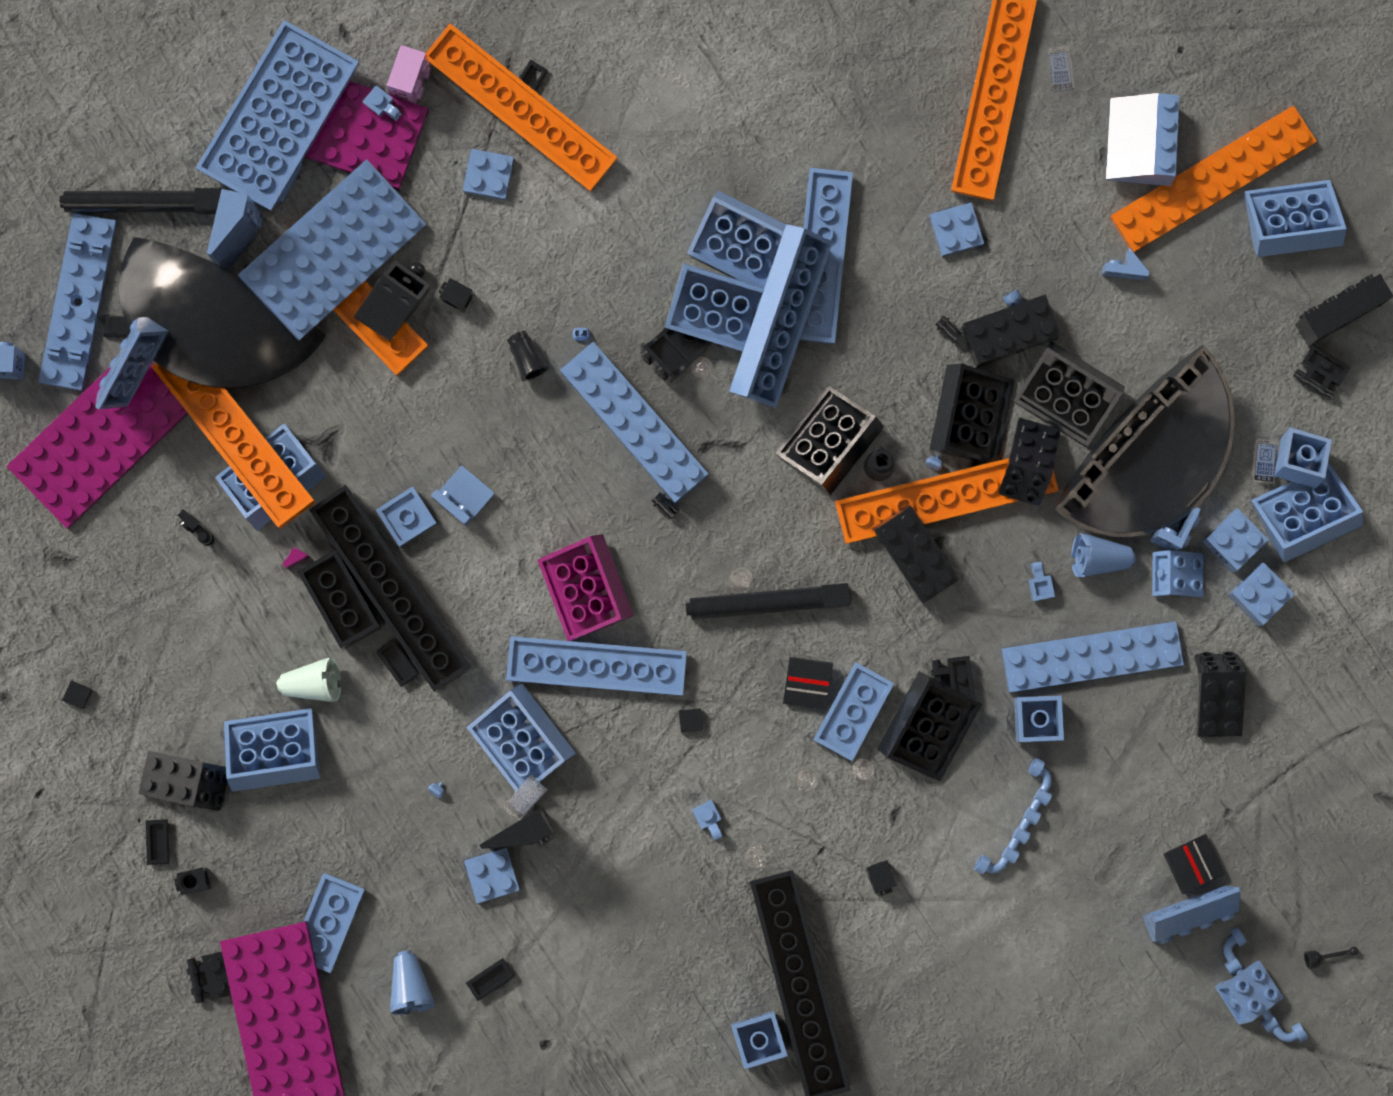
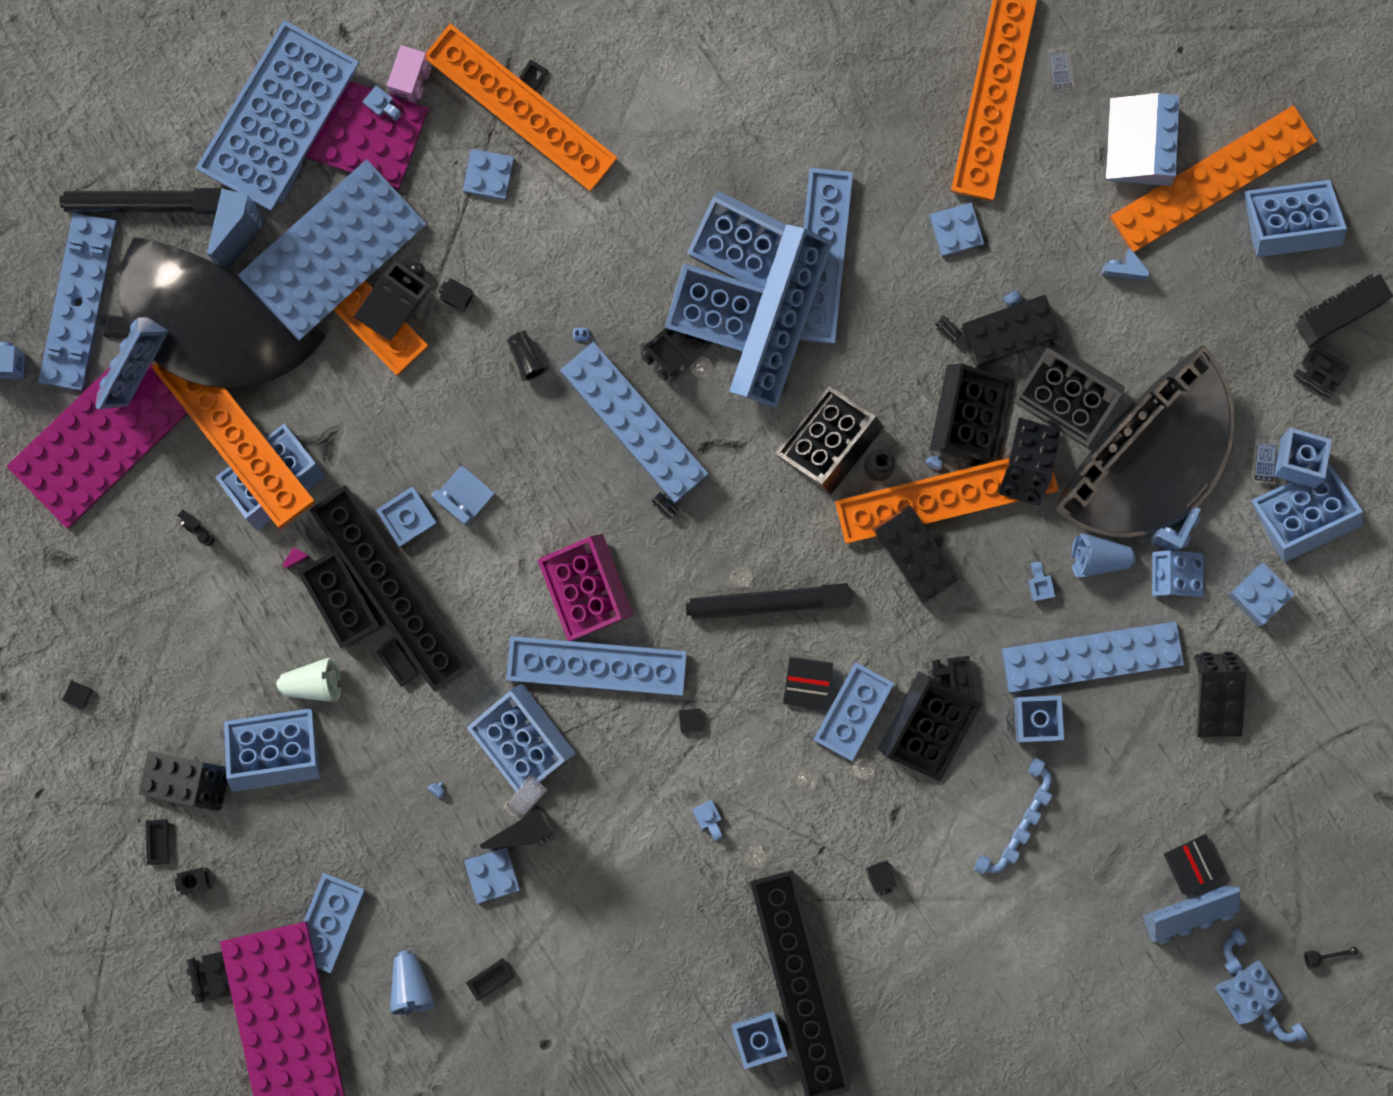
(1235, 540): medium blue brick -> none

